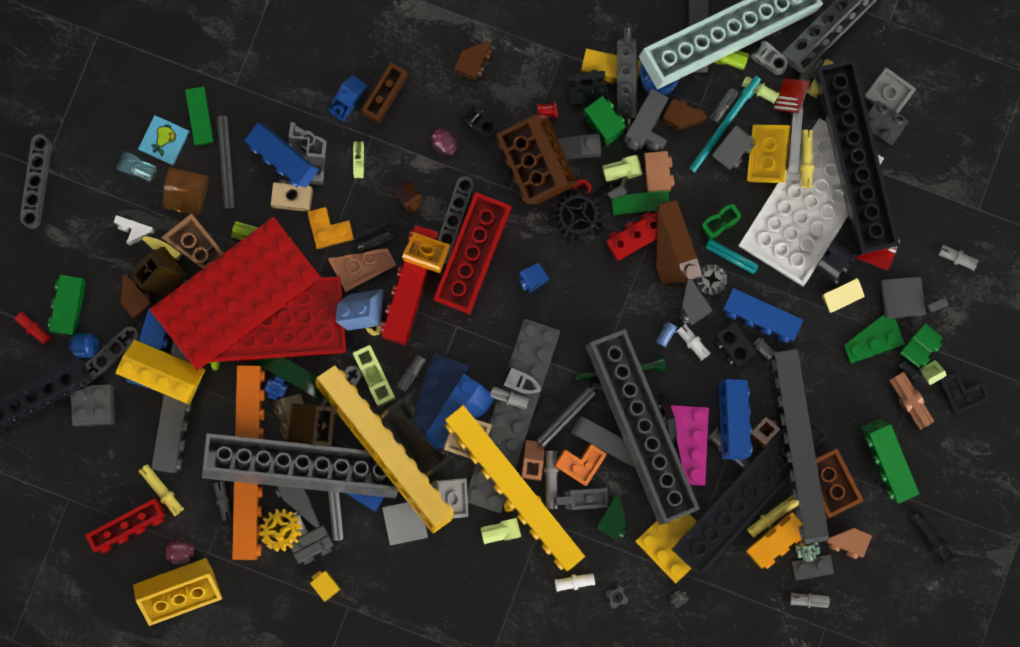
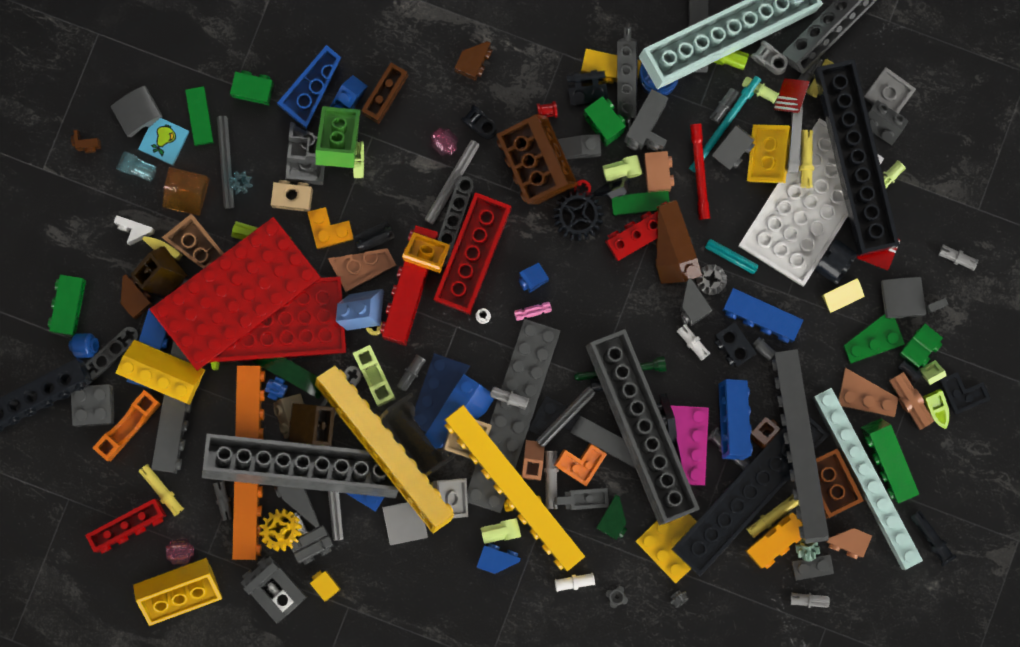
(32, 328): red pin -> none
(38, 190): dark grey beam -> none
(86, 145): none -> reddish brown bracket
(136, 111): none -> dark grey slope
(137, 415): none -> orange arch
(245, 180): none -> clear light blue gear
(252, 88): none -> green brick
(261, 576): none -> dark grey brick
(281, 155): blue brick -> none
(307, 91): none -> blue wedge
(337, 137): none -> bright green slope
(409, 197): reddish brown slope -> none
(450, 184): none -> light grey axle
(482, 320): none -> white pin
(495, 560): none -> blue slope
(520, 382): plate -> none
(532, 311): none -> bright pink axle
(666, 334): medium blue pin -> none
(682, 116): reddish brown slope -> none
(697, 139): none -> red piece
(717, 223): green brick -> none
(865, 396): none -> nougat wing
(867, 479): none -> light aqua brick
(892, 173): none -> yellowish green axle
(937, 407): none -> lime plate

